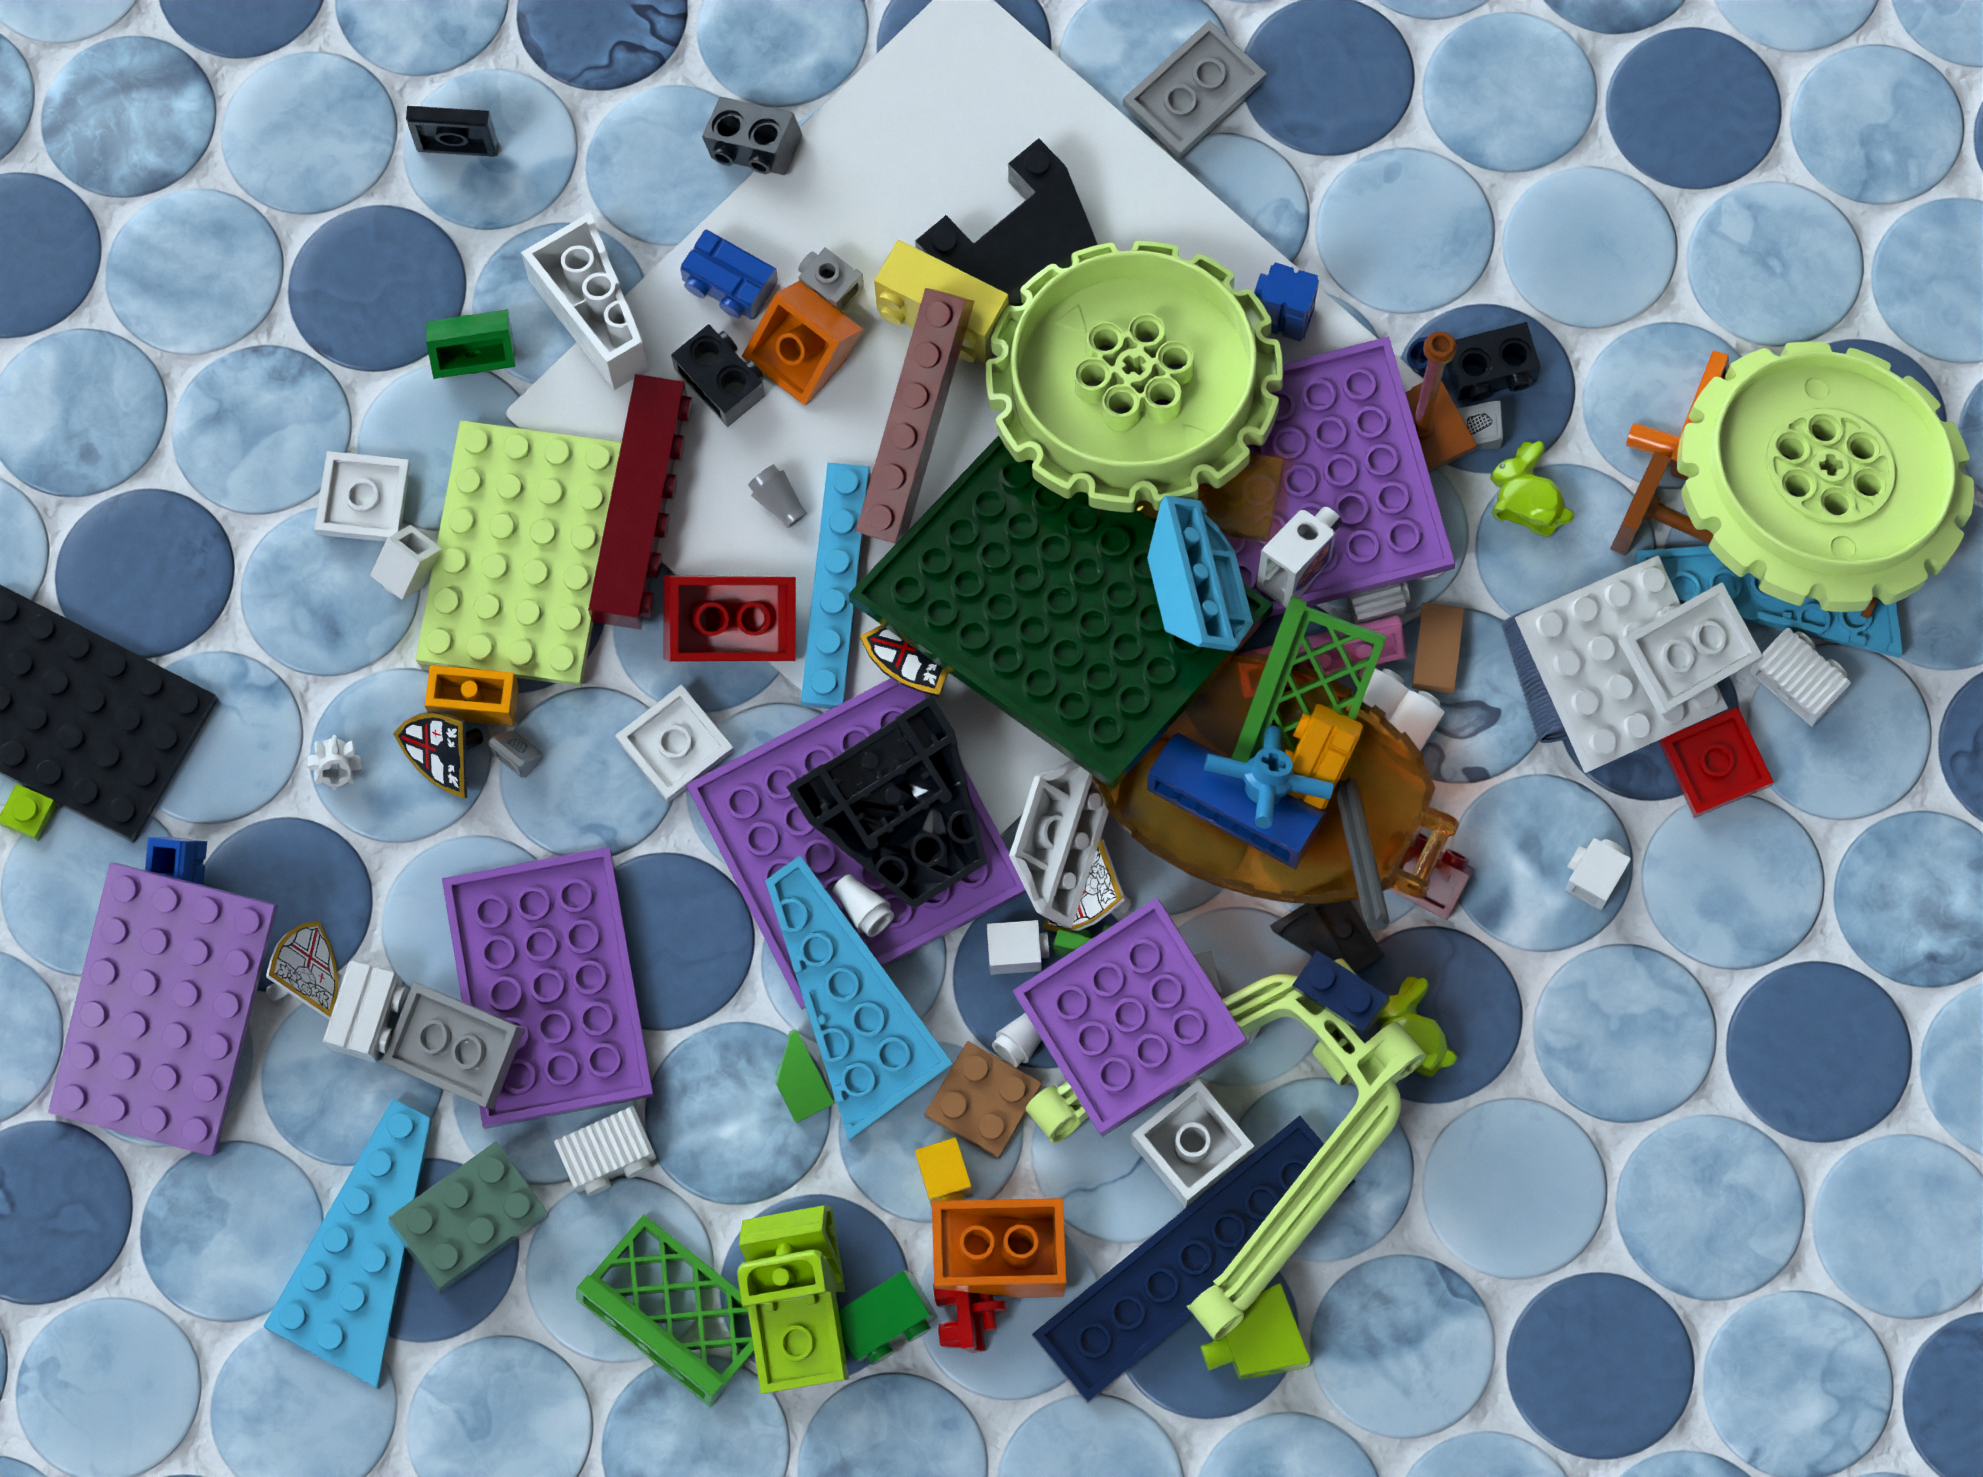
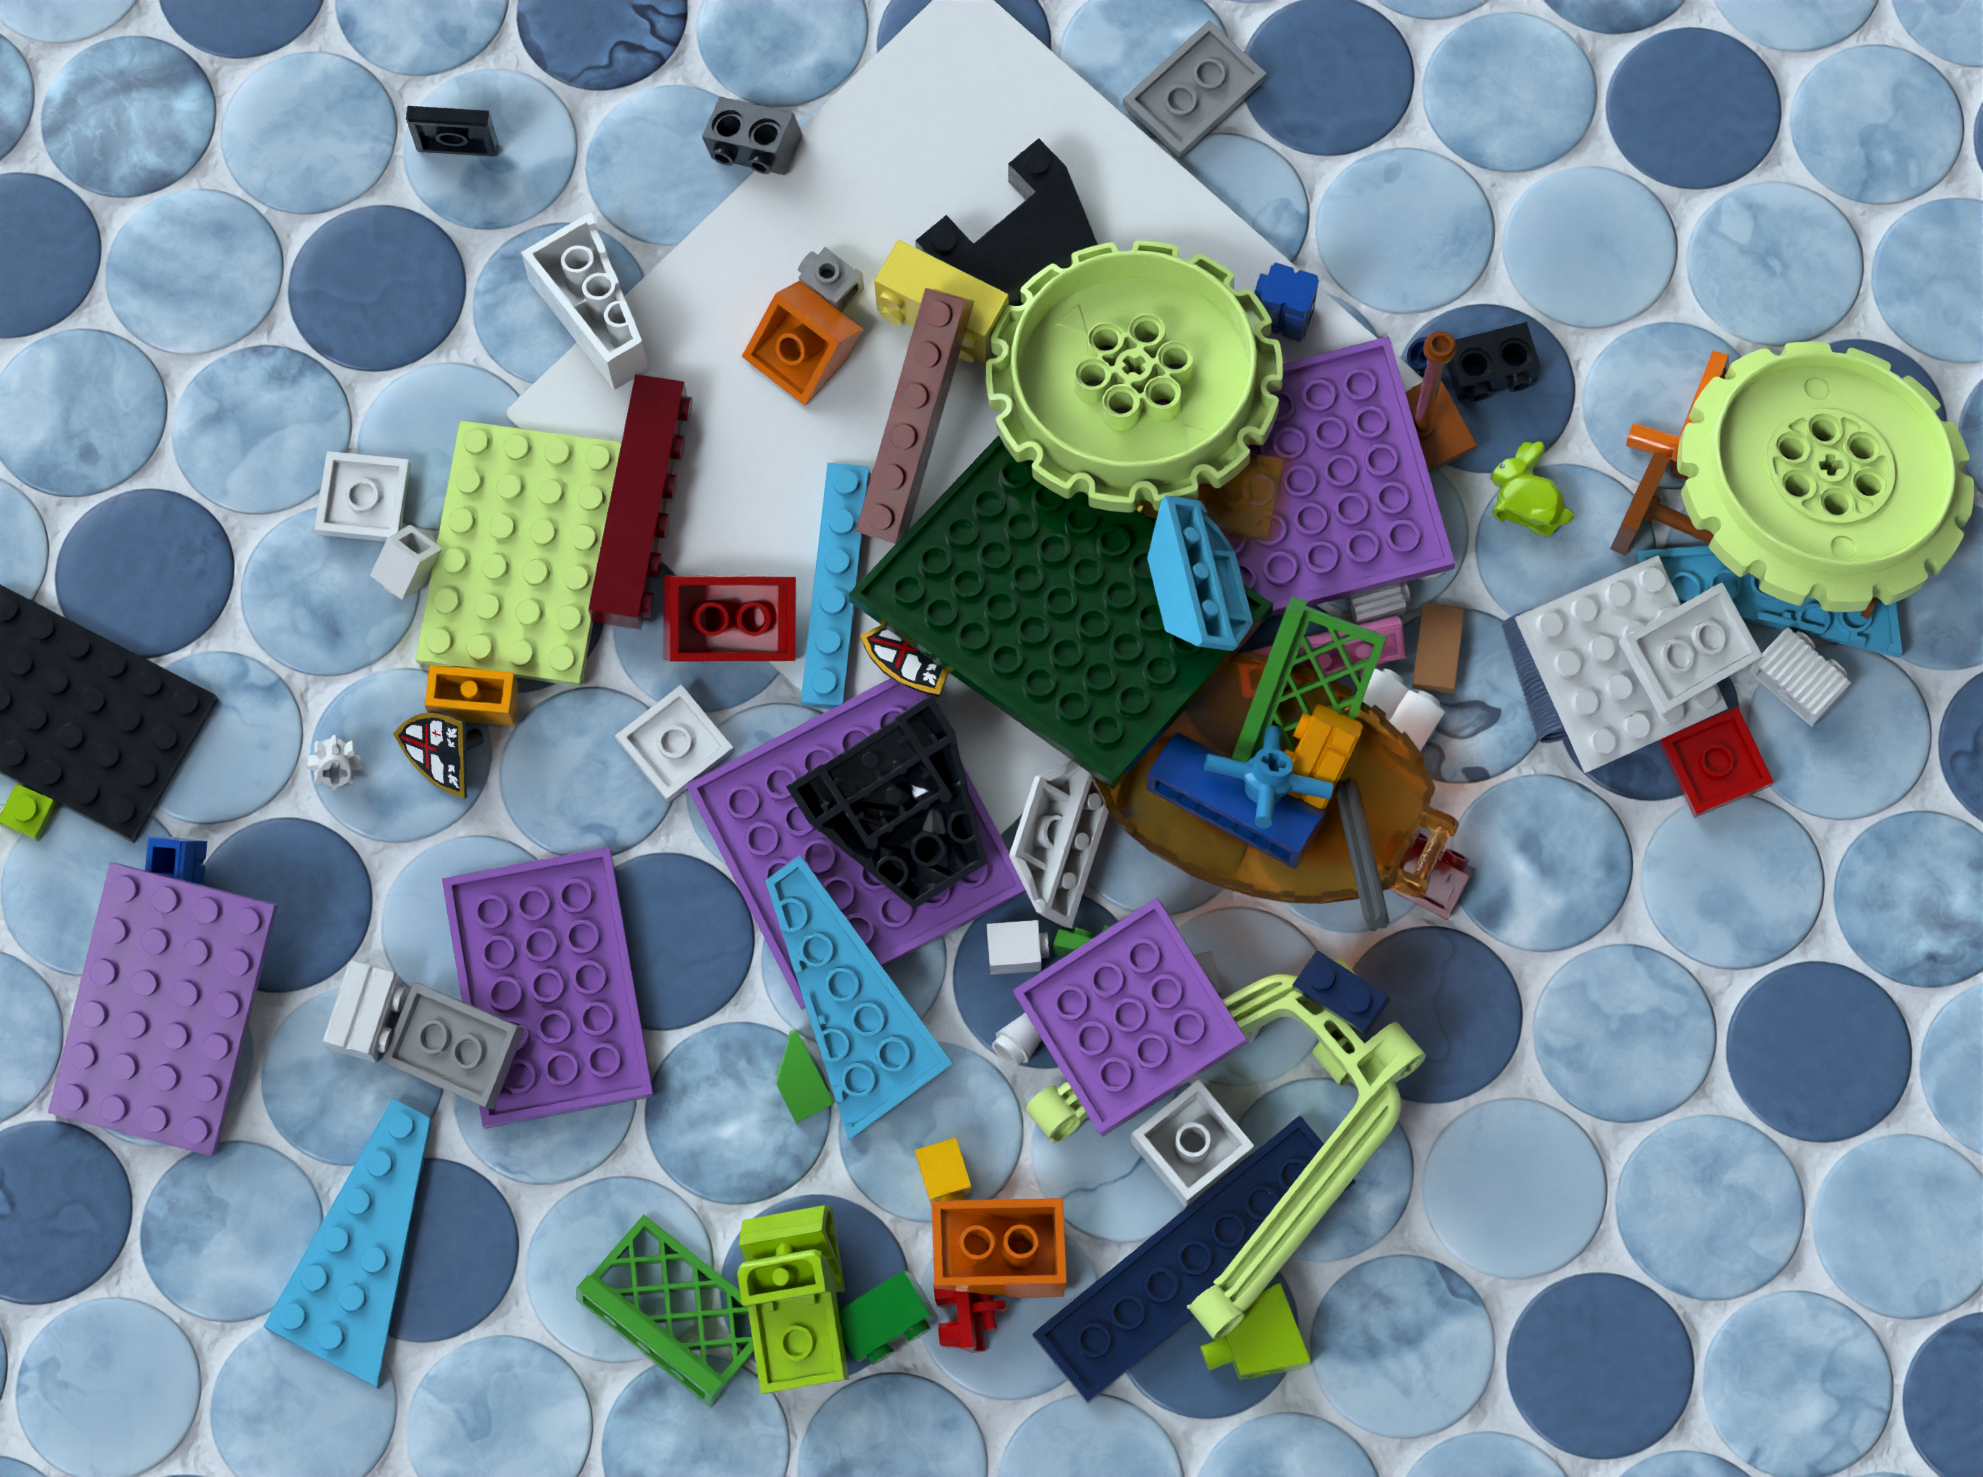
(304, 968): shield -> none
(467, 1217): sand green brick -> none
(470, 344): green brick -> none
(515, 752): light grey slope -> none
(606, 1151): white brick -> none
(712, 378): black brick -> none
(728, 275): blue brick -> none
(776, 494): light grey cone -> none
(865, 908): white cone -> none
(982, 1100): medium nougat plate -> none
(1100, 894): shield -> none
(1297, 554): white torso -> none
(1332, 930): black wing -> none
(1421, 1029): lime animal -> none
(1484, 424): light grey slope -> none
(1596, 871): white brick -> none

